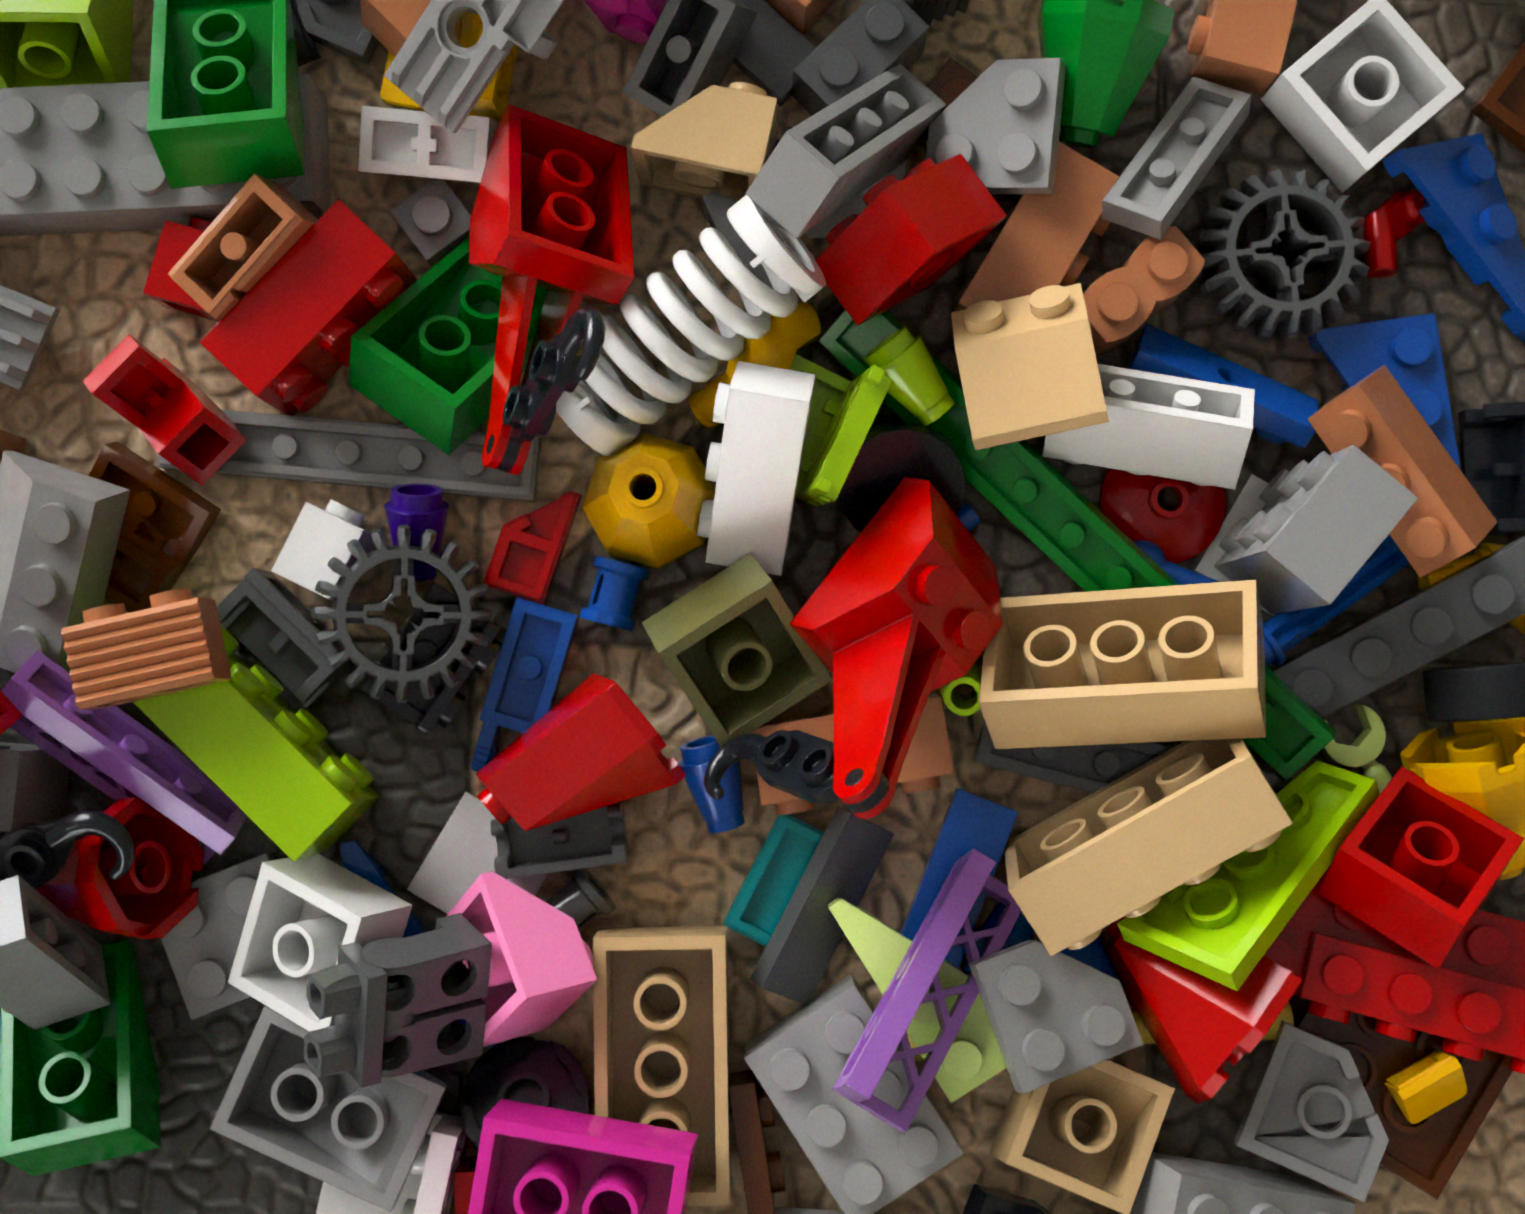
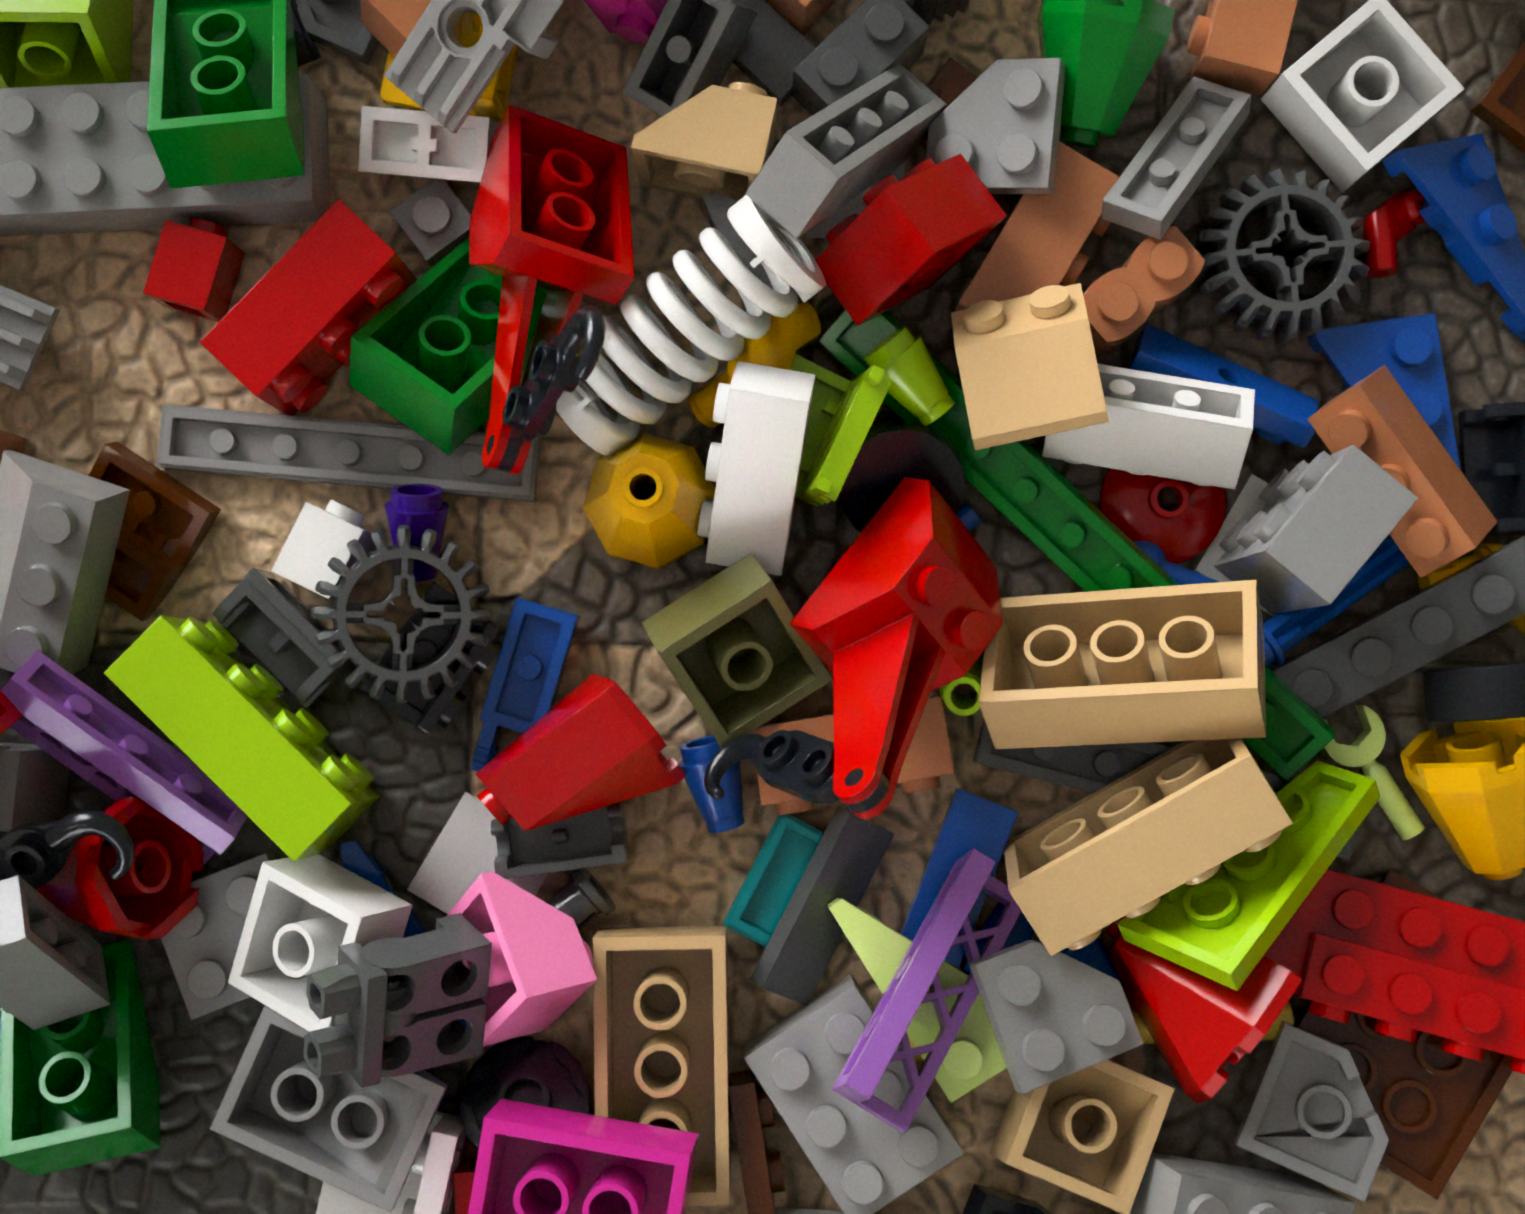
(145, 652): nougat brick -> none
(166, 408): red brick -> none
(241, 245): nougat brick -> none
(532, 550): red tile -> none
(614, 593): blue bush -> none
(1419, 866): red brick -> none
(1427, 1086): yellow slope -> none

